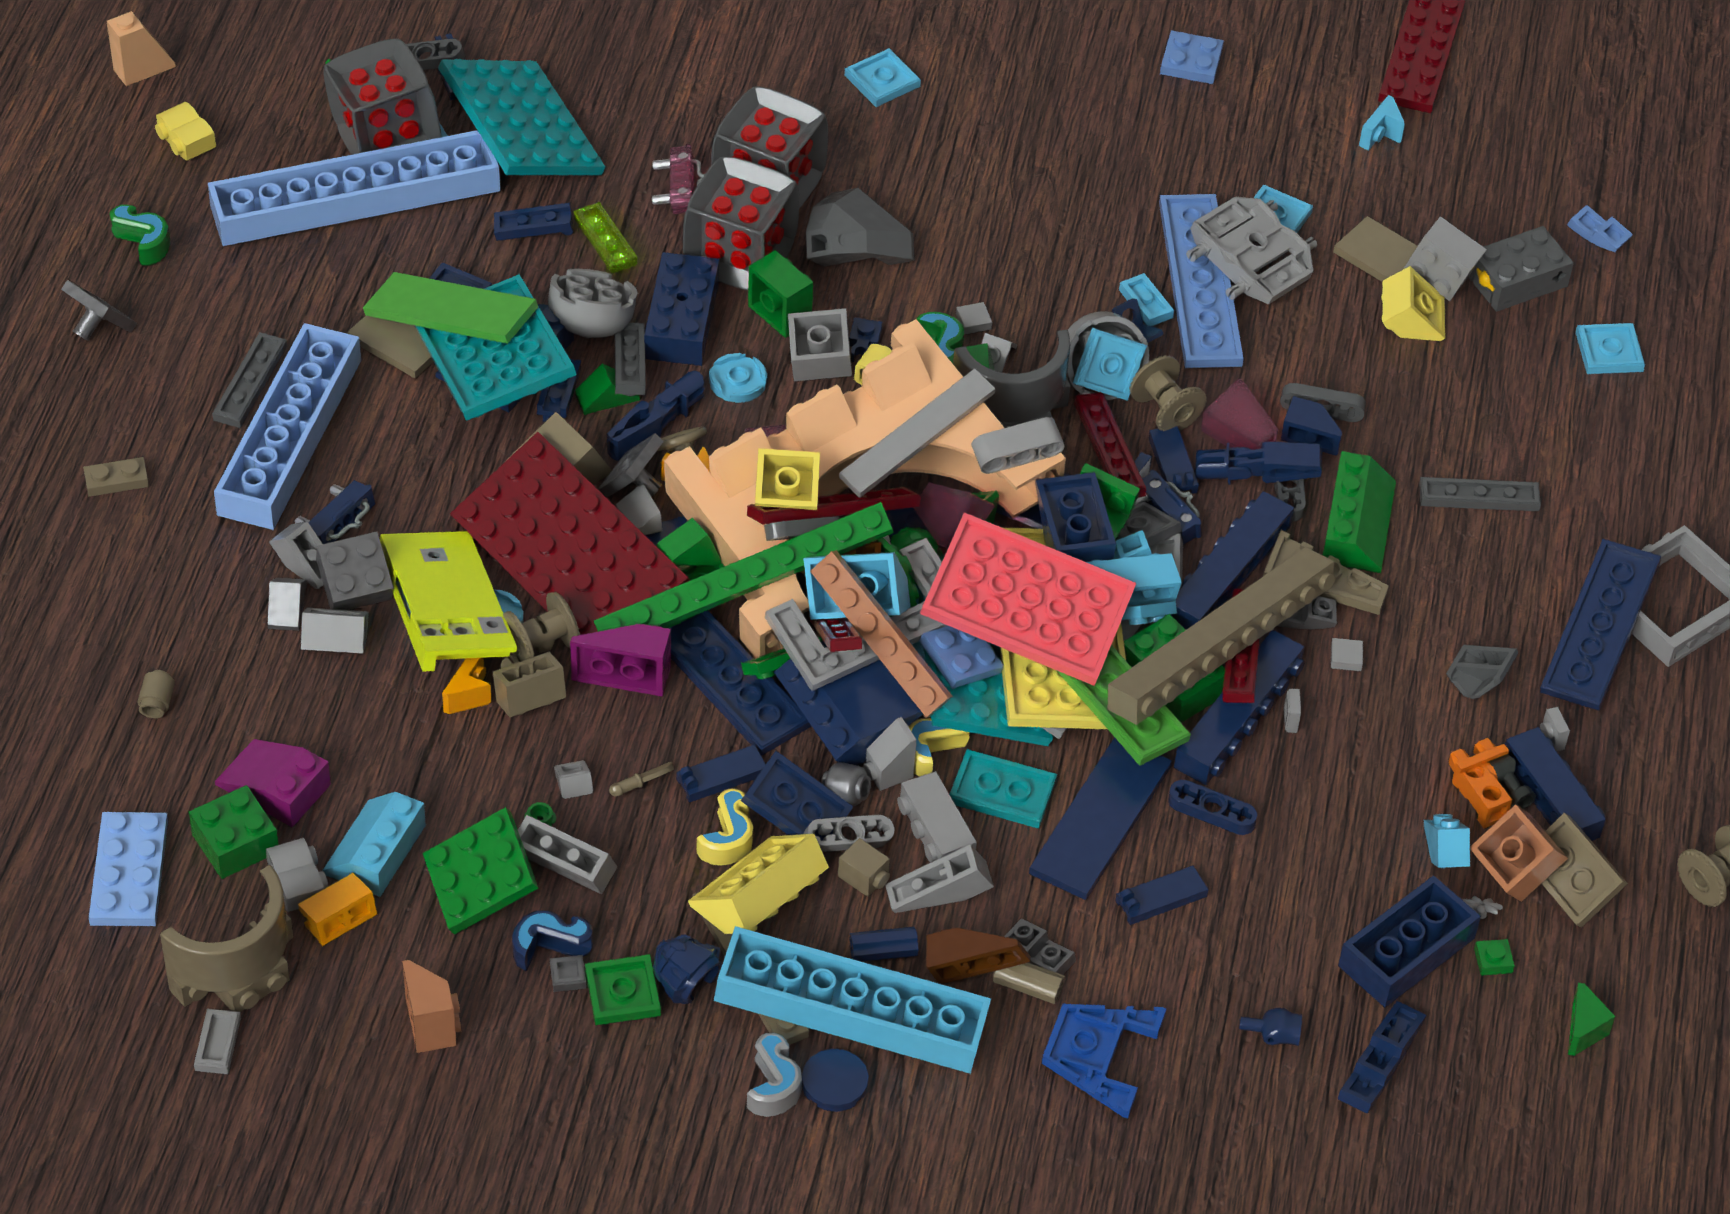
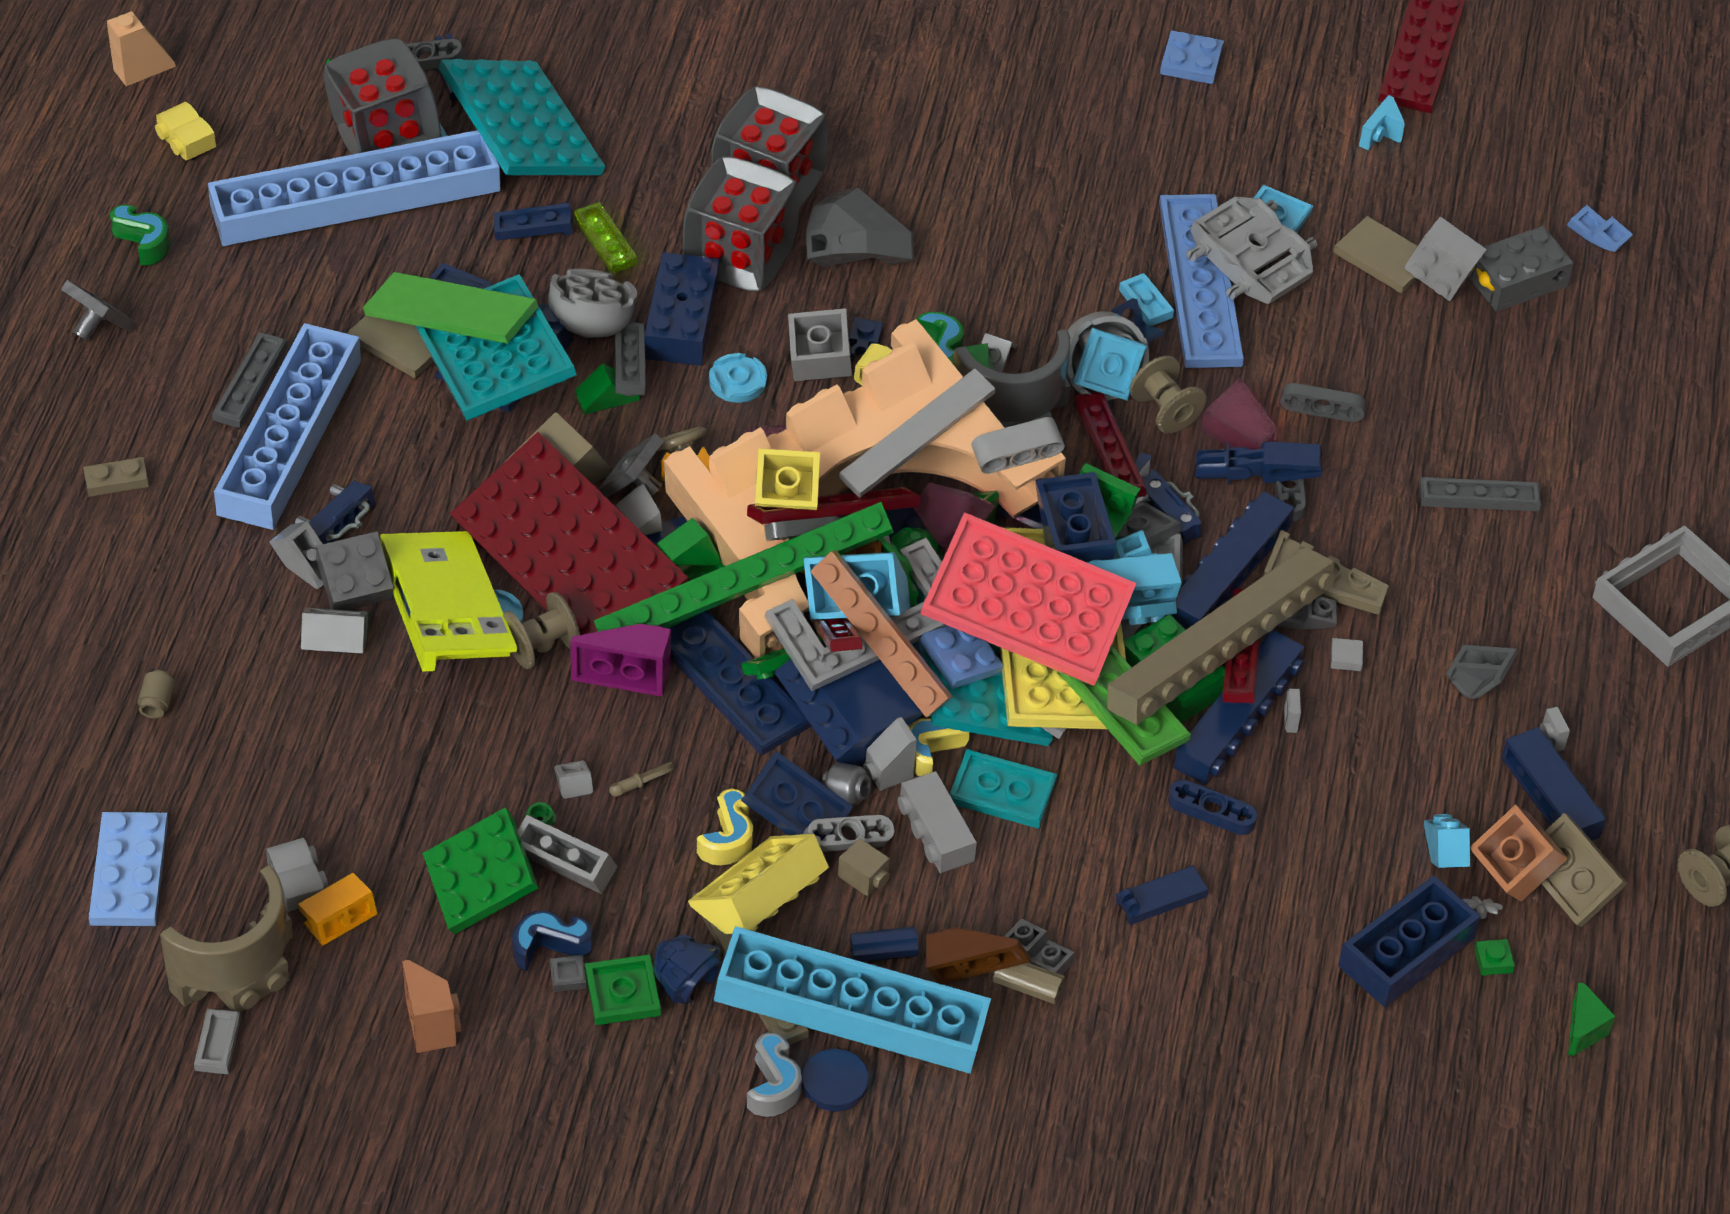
(233, 831): green brick -> none
(280, 777): magenta slope -> none
(286, 603): slope -> none
(378, 841): medium azure slope -> none
(467, 687): light orange slope -> none
(528, 683): dark tan brick -> none
(558, 396): dark blue hinge -> none
(652, 417): dark blue arm -> none
(681, 178): clear pink piece -> none
(720, 773): dark blue hinge -> none
(778, 290): green brick -> none
(882, 77): medium azure tile -> none
(941, 881): light grey slope -> none
(974, 318): light grey tile -> none
(1085, 1045): blue wing -> none
(1098, 821): dark blue tile -> none
(1173, 459): dark blue hinge -> none
(1276, 1026): dark blue piece -> none
(1311, 424): dark blue slope -> none
(1359, 513): green slope -> none
(1381, 1057): dark blue slope -> none
(1413, 307): light yellow slope -> none
(1482, 779): orange hips -> none
(1600, 624): dark blue tile -> none
(1610, 348): medium azure tile -> none

